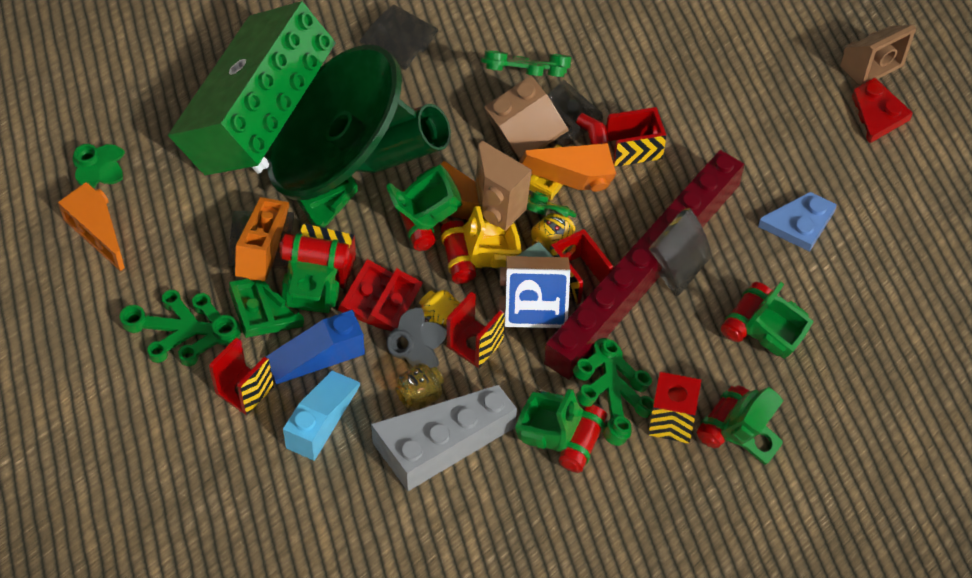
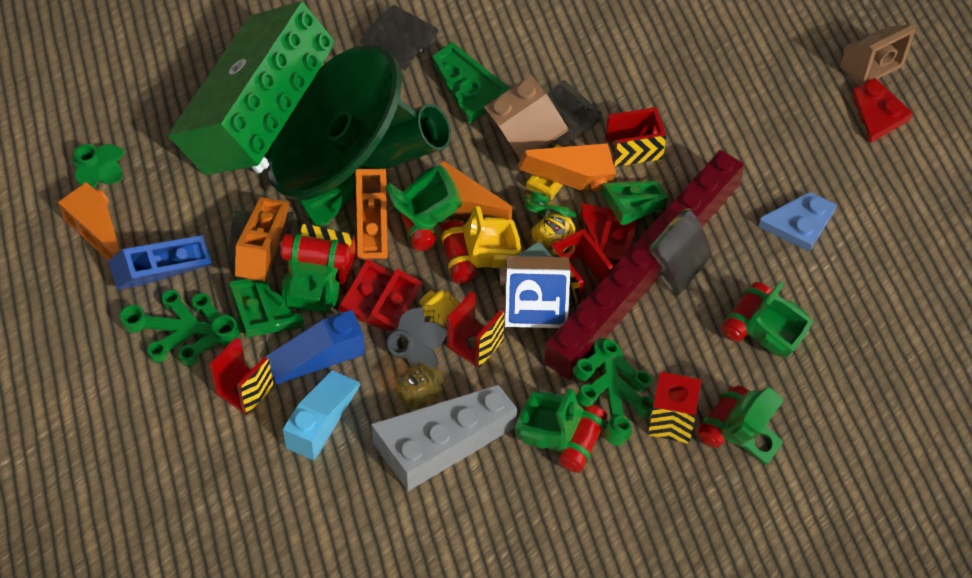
(158, 261): none -> blue slope
(371, 214): none -> orange slope
(467, 81): none -> green wing
(501, 186): medium nougat slope -> none
(556, 65): green plant -> none
(596, 129): red arm -> none
(607, 232): none -> red wing
(634, 199): none -> green wing

